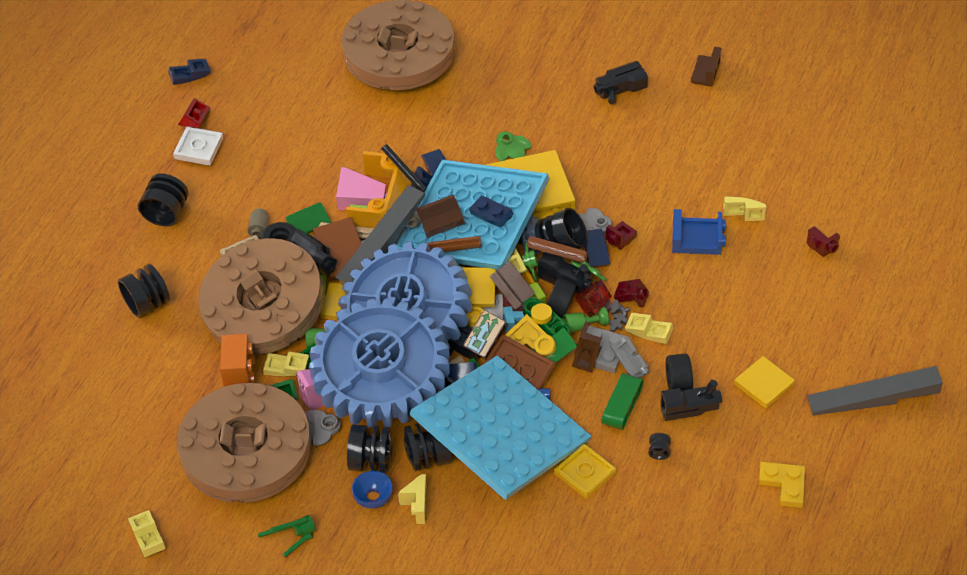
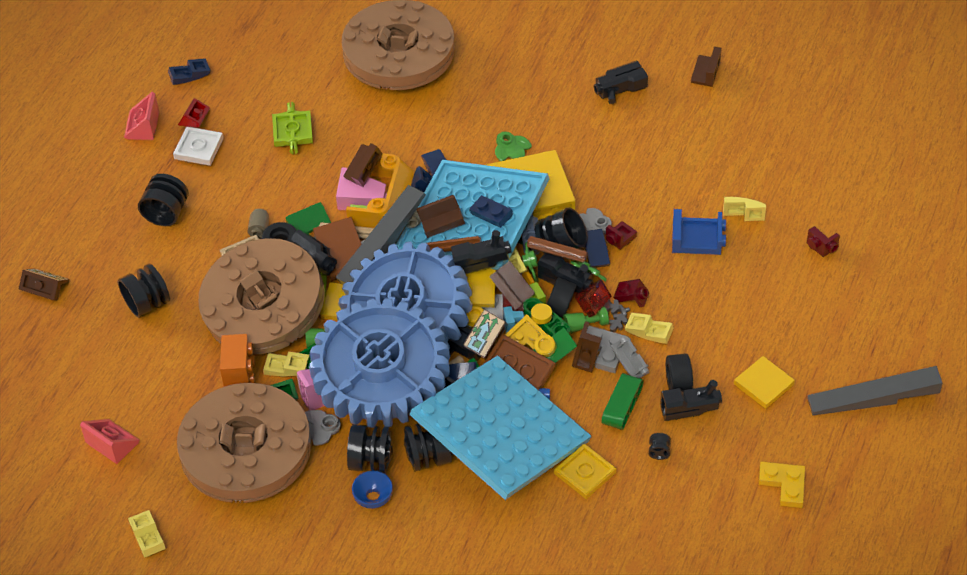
(41, 283): none -> reddish brown panel
(108, 438): none -> coral slope
(143, 119): none -> coral slope
(292, 128): none -> lime plate
(302, 526): green plant -> none
(363, 164): none -> reddish brown panel
(403, 168): black bar -> none
(415, 495): light yellow slope -> none
(482, 254): none -> black piece

